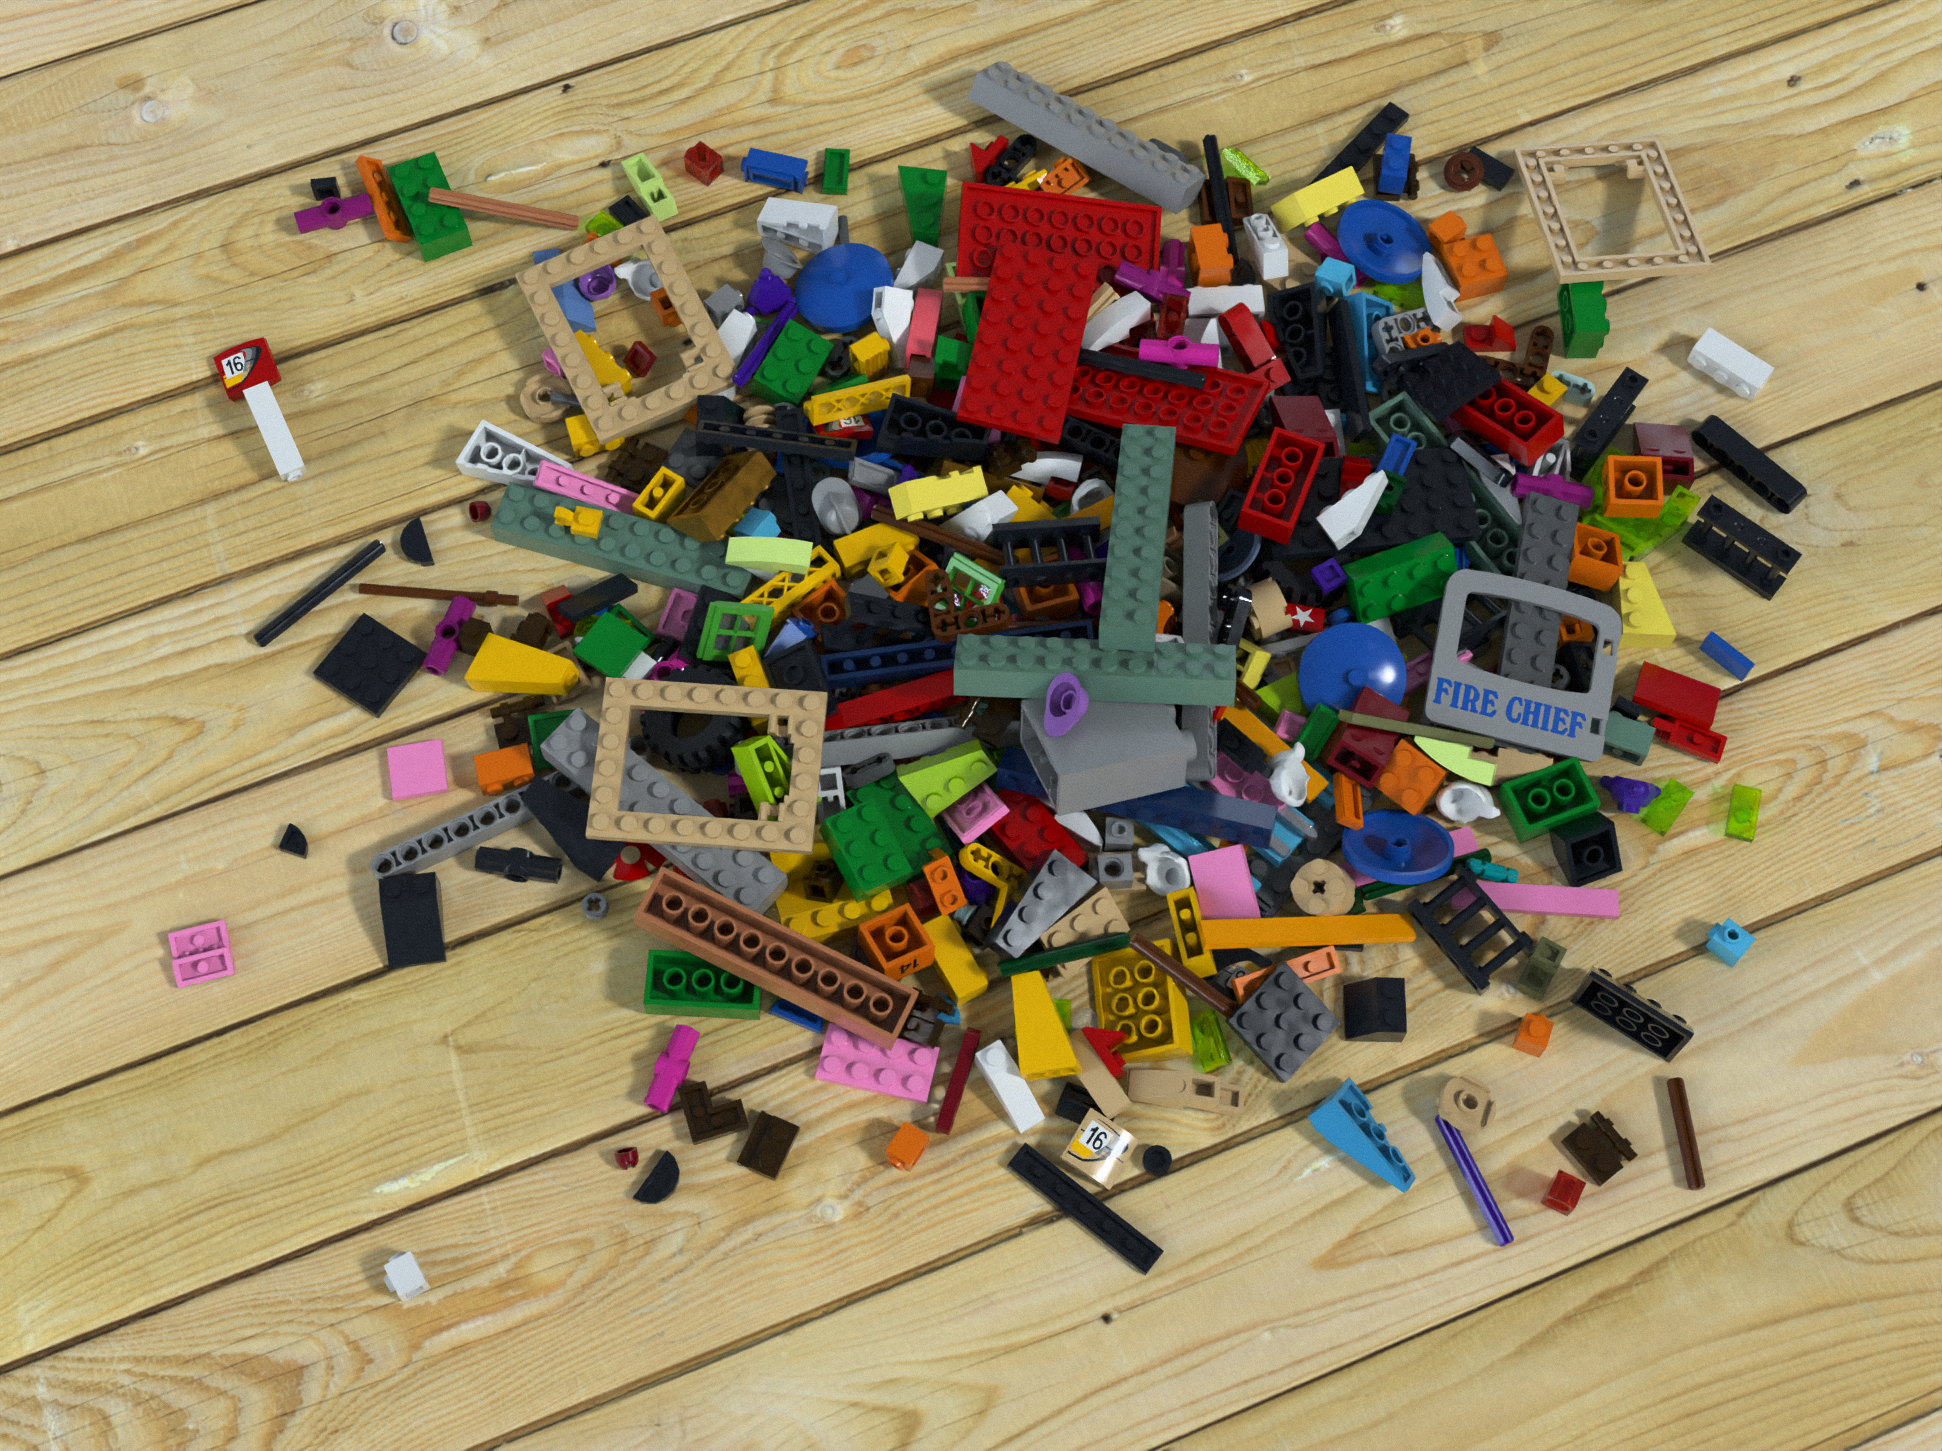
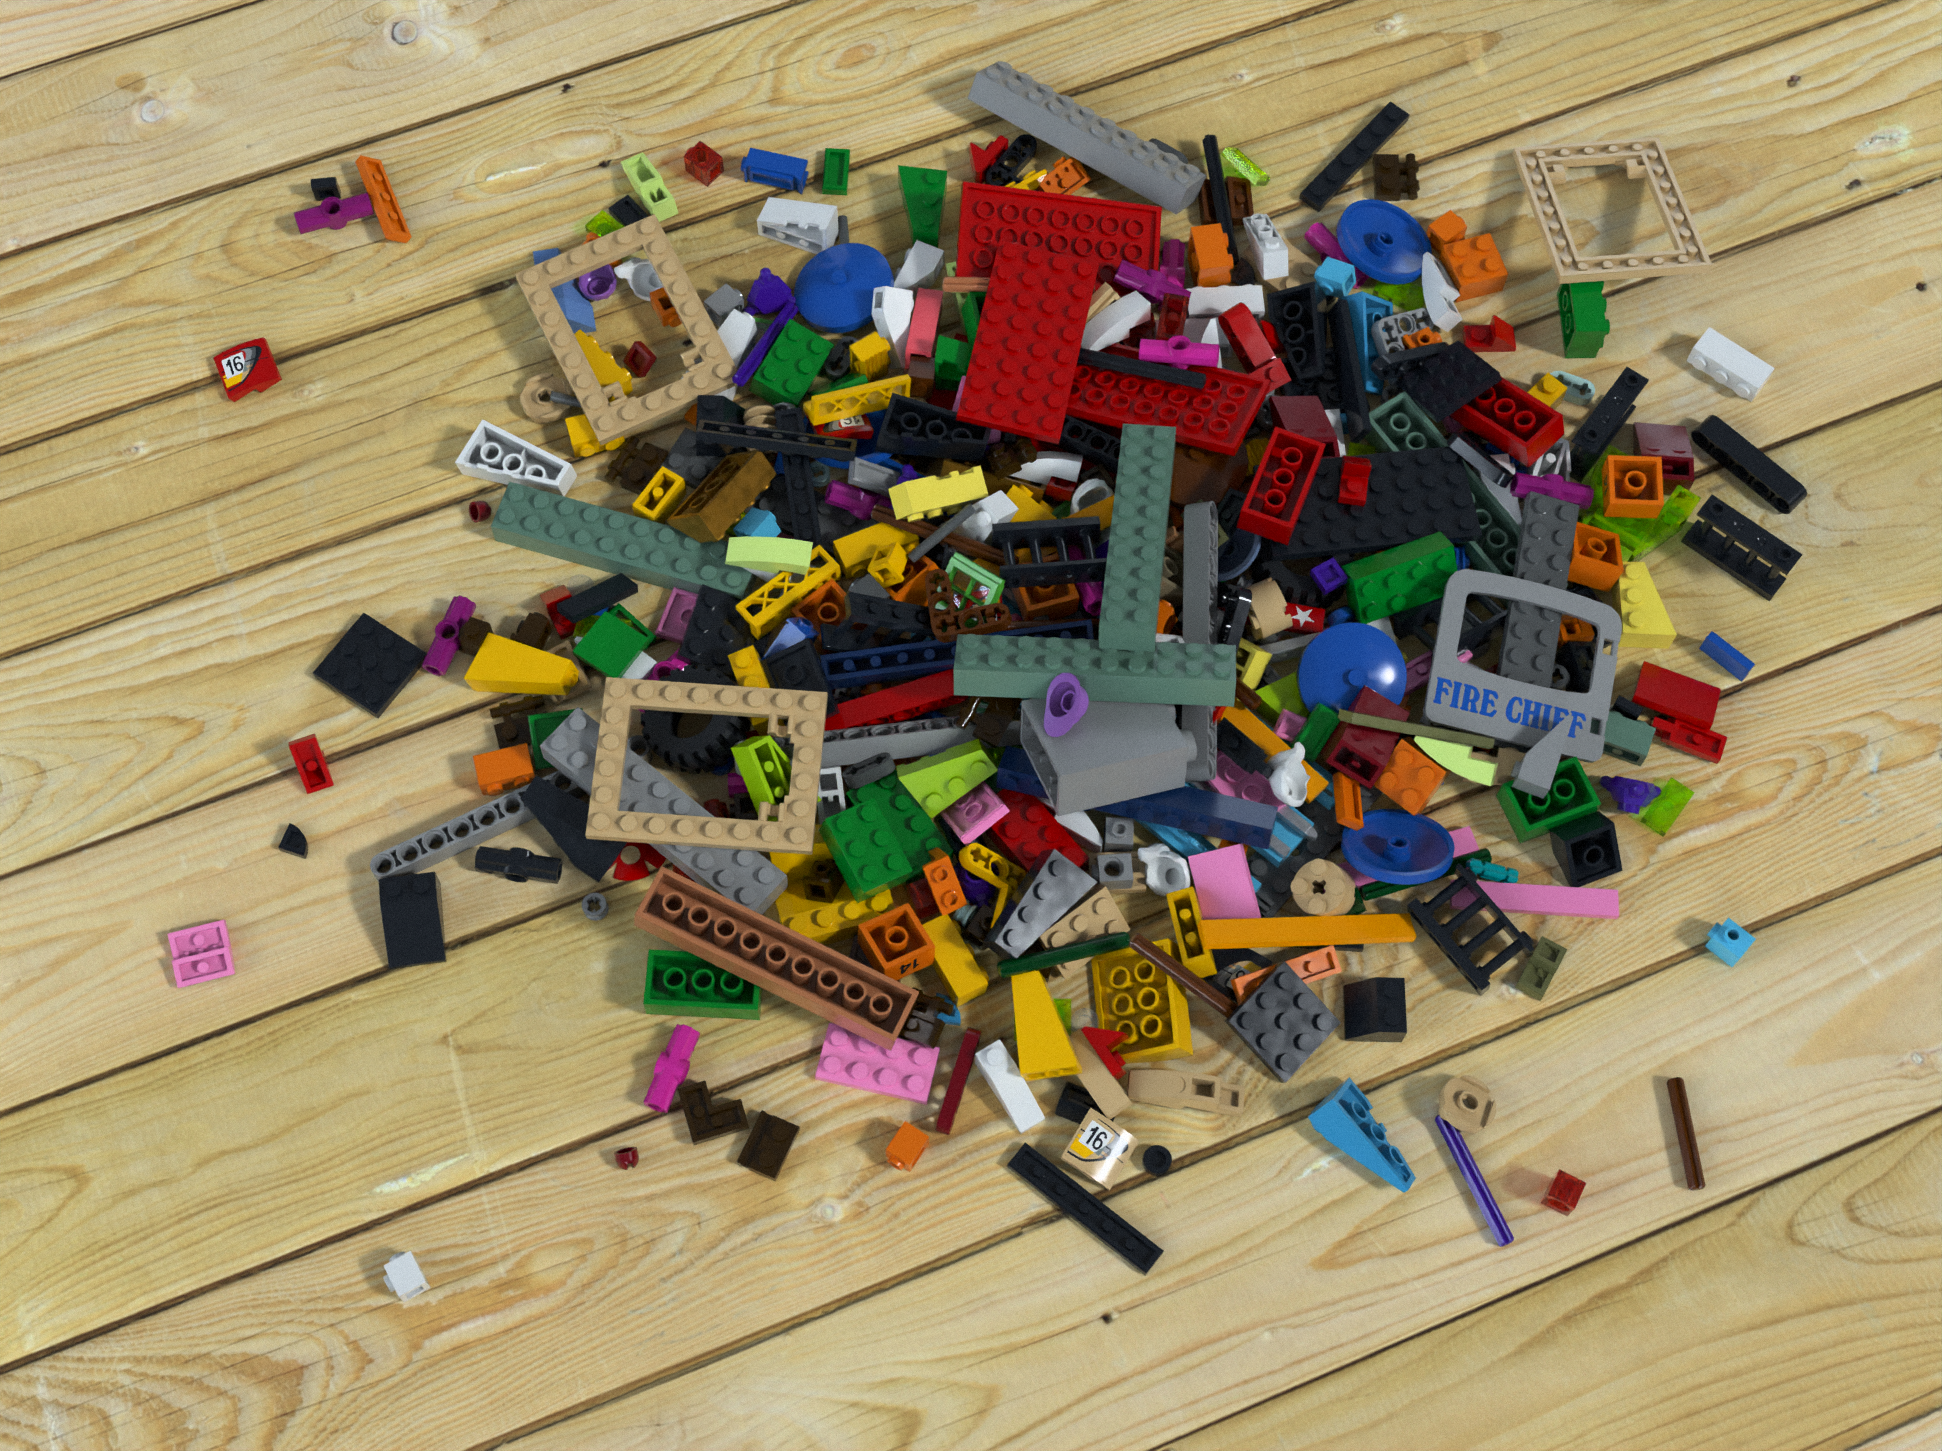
(275, 432): white slope -> none
(311, 763): none -> red slope
(319, 593): black axle -> none
(415, 544): black tile -> none
(417, 770): bright pink tile -> none
(435, 226): green brick -> none
(490, 598): reddish brown bar -> none
(503, 208): nougat axle -> none
(552, 364): bright pink tile -> none
(583, 488): bright pink tile -> none
(583, 522): yellow plate -> none
(660, 1182): black tile -> none
(665, 649): black pin -> none
(733, 628): bright green piece -> none
(779, 258): light grey piece -> none
(797, 1015): blue tile -> none
(836, 506): light grey piece -> none
(941, 533): none -> dark grey bar
(1210, 1041): clear neon green plate -> none
(1283, 666): light nougat tile -> none
(1318, 199): light yellow wedge -> none
(1349, 516): white slope -> none
(1391, 493): dark green brick -> none
(1394, 163): blue brick -> none
(1397, 454): blue tile -> none
(1453, 167): copper gear -> none
(1466, 802): white hair -> none
(1495, 172): black tile -> none
(1528, 368): reddish brown beam -> none
(1533, 1034): orange brick -> none
(1540, 763): none -> light grey slope
(1593, 1154): dark brown plate -> none
(1632, 1014): black slope -> none
(1743, 813): clear neon green plate -> none

